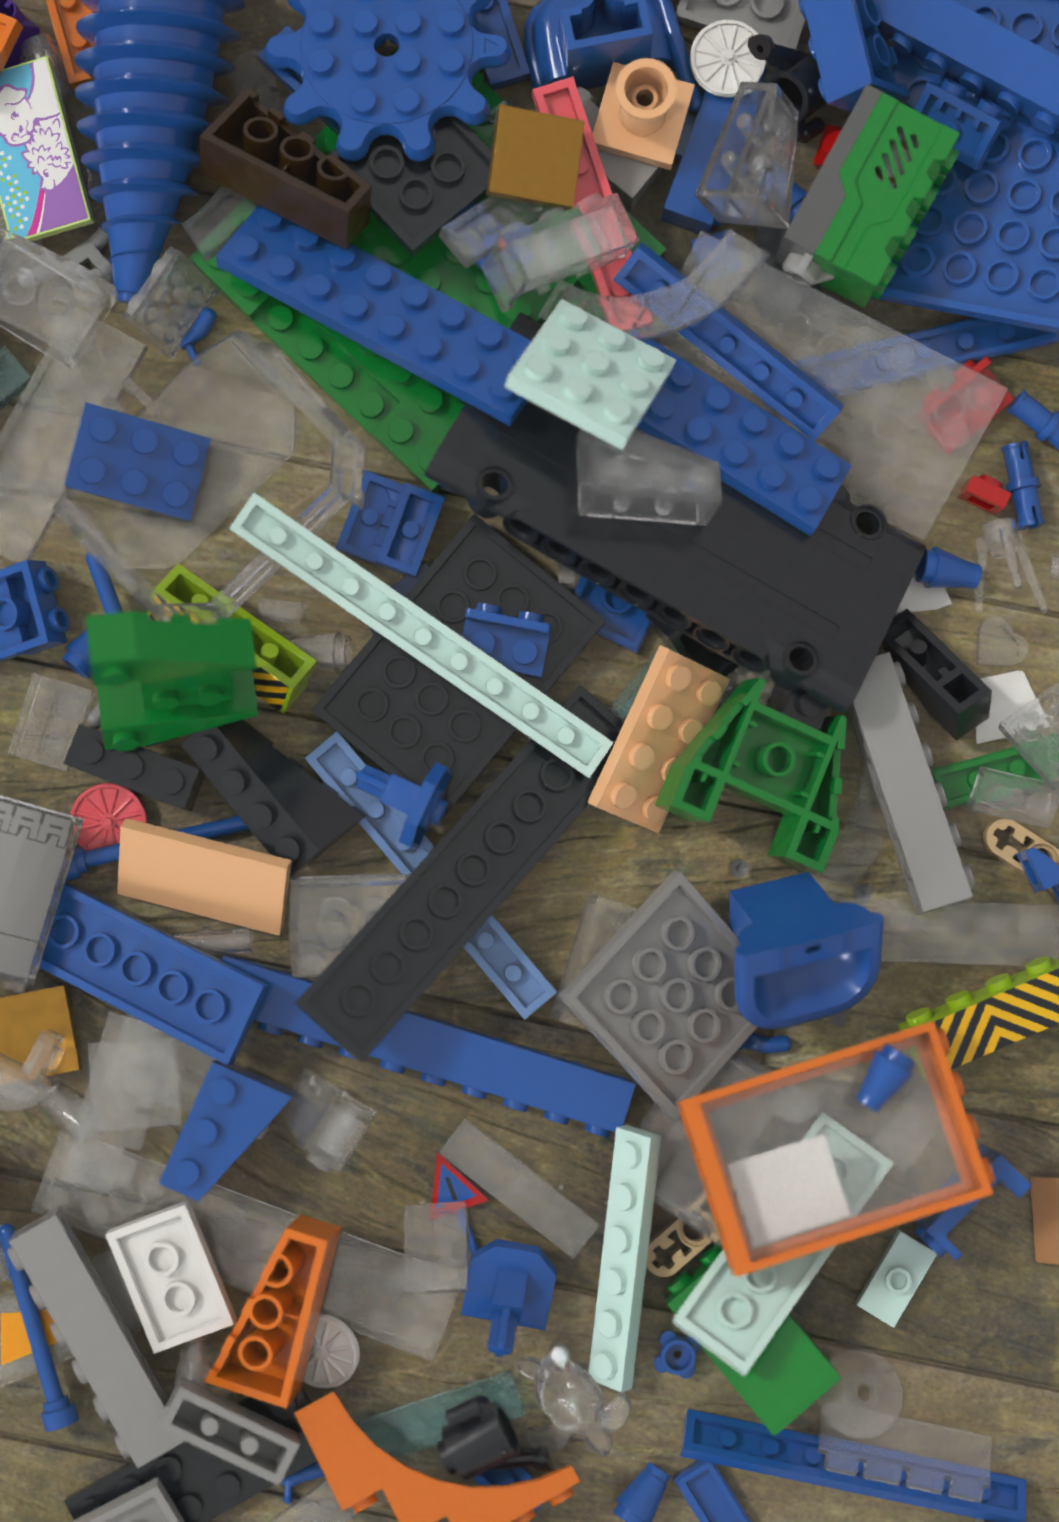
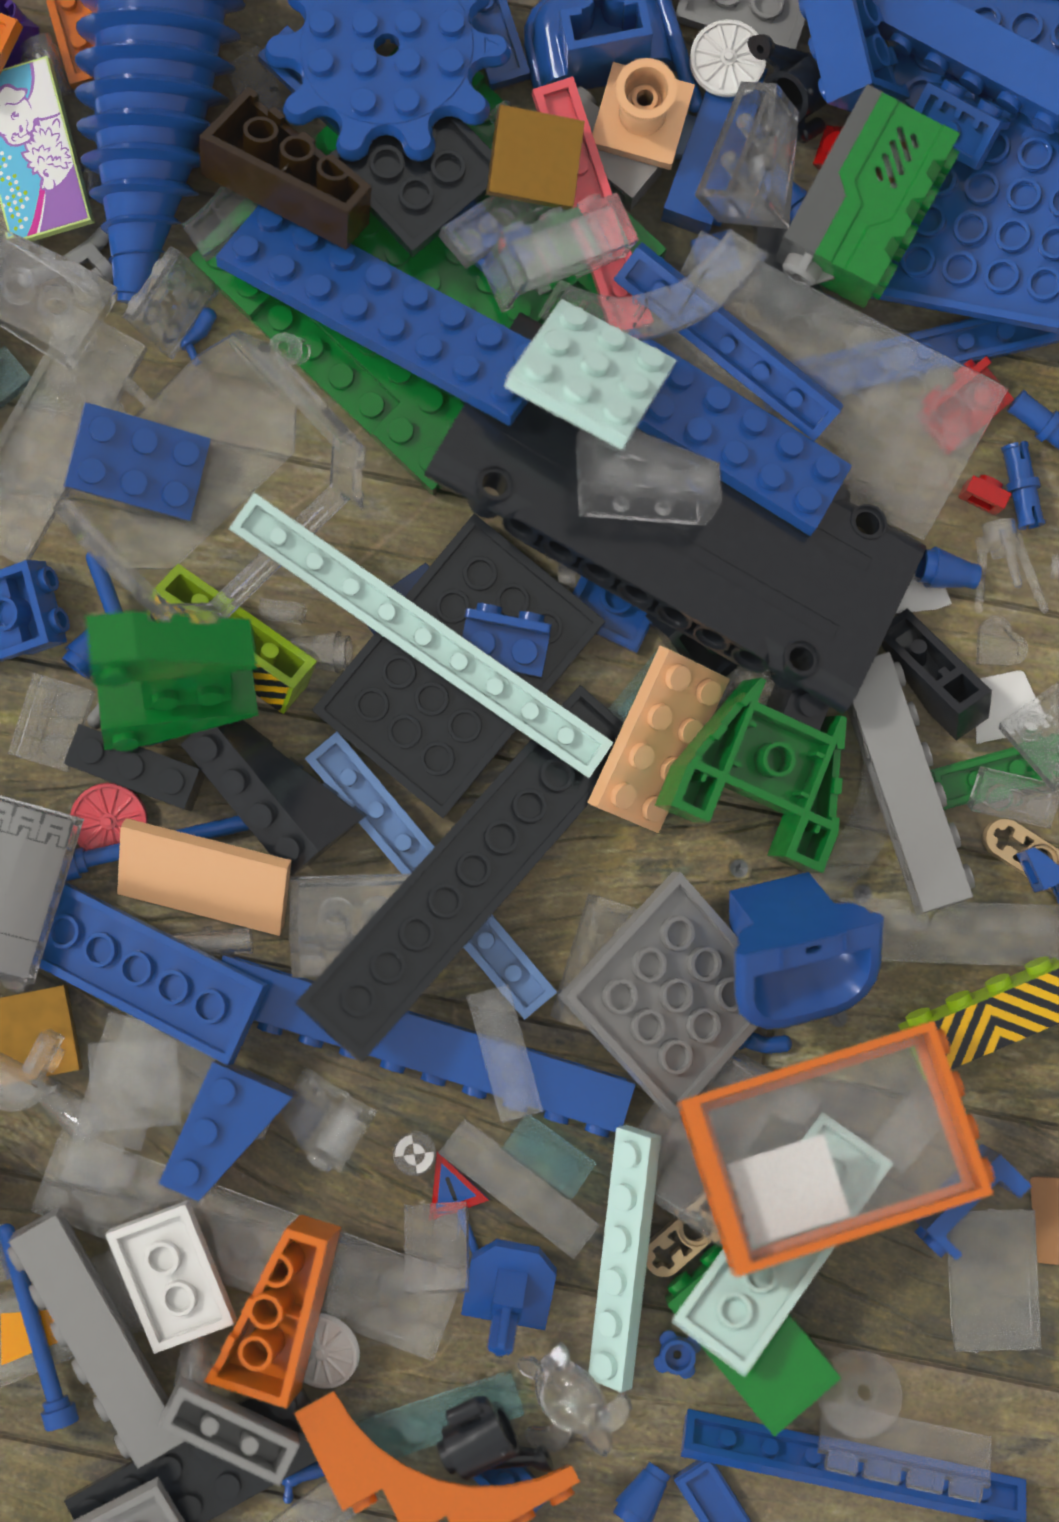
(291, 348): none -> clear pin
(392, 525): blue slope -> none
(414, 1153): none -> clear tile
(421, 803): blue piece -> none
(504, 1053): none -> clear plate
(548, 1156): none -> clear light blue plate
(885, 1076): blue cone -> none
(895, 1278): light aqua plate -> none
(995, 1282): none -> clear piece

